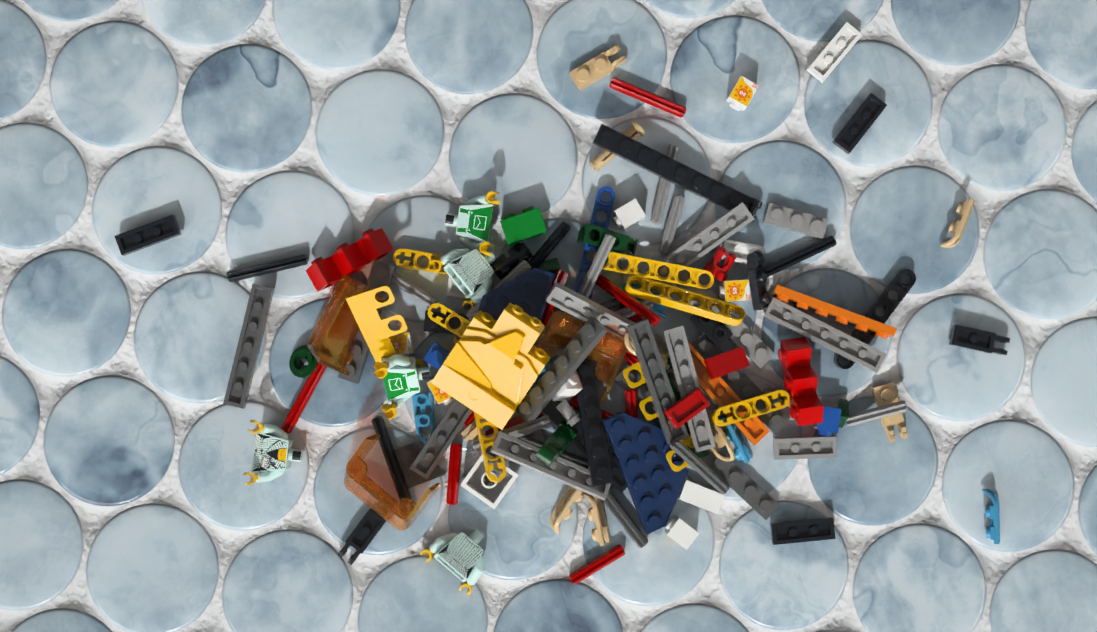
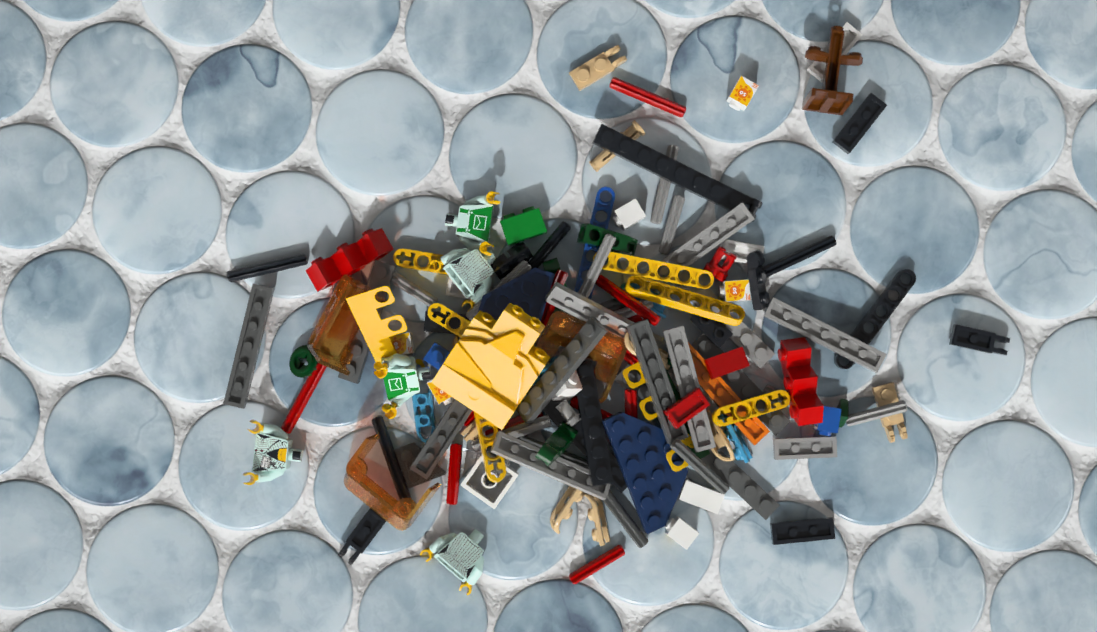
(148, 235): black plate -> none
(795, 221): light grey plate -> none
(828, 99): none -> reddish brown piece
(842, 315): orange plate -> none
(957, 227): tan piece -> none
(993, 513): dark azure piece -> none

